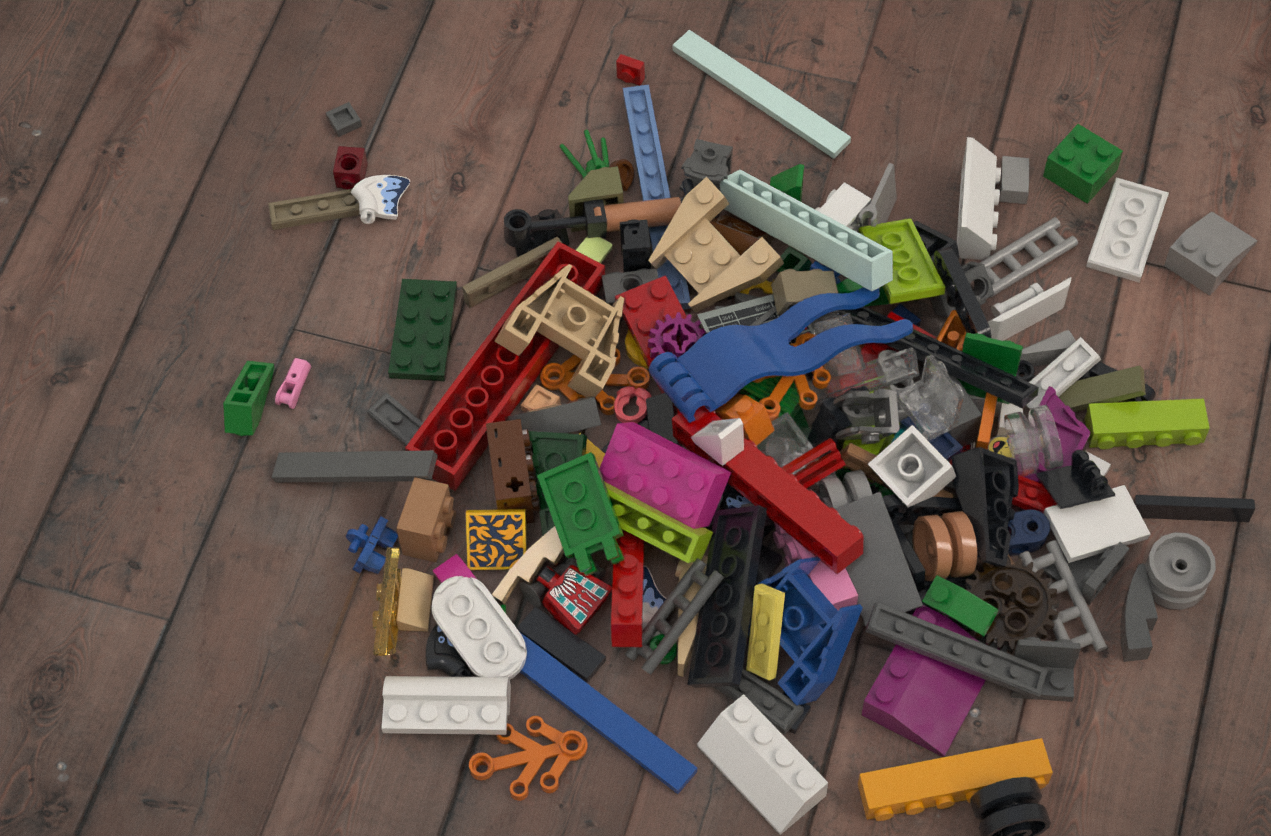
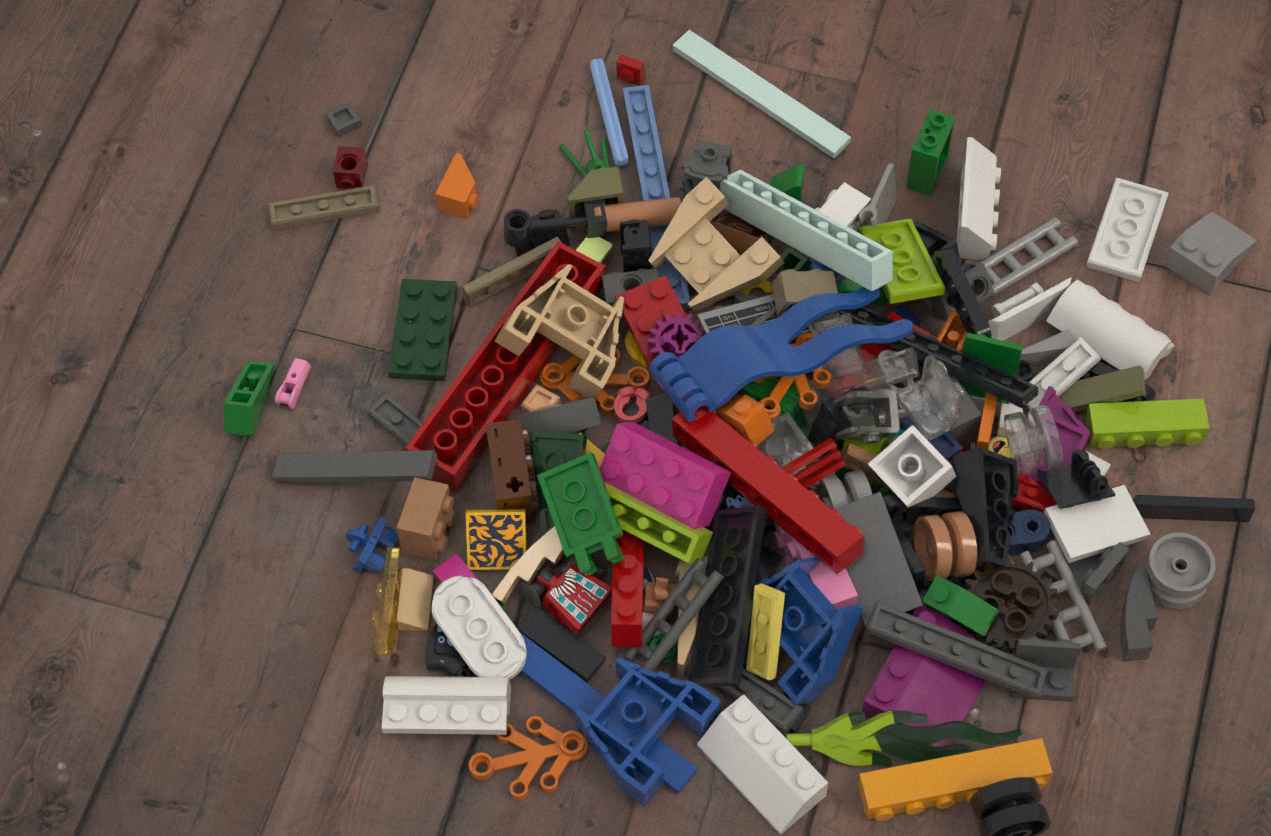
(379, 196): white arm -> none
(457, 189): none -> orange slope
(609, 112): none -> light blue axle
(626, 172): reddish brown tile -> none
(636, 717): none -> blue wedge
(656, 593): none -> nougat tile
(721, 439): white slope -> none
(885, 733): none -> piece
(930, 152): none -> green window
(1014, 180): light grey slope -> none
(1082, 163): green brick -> none
(1109, 329): none -> white brick

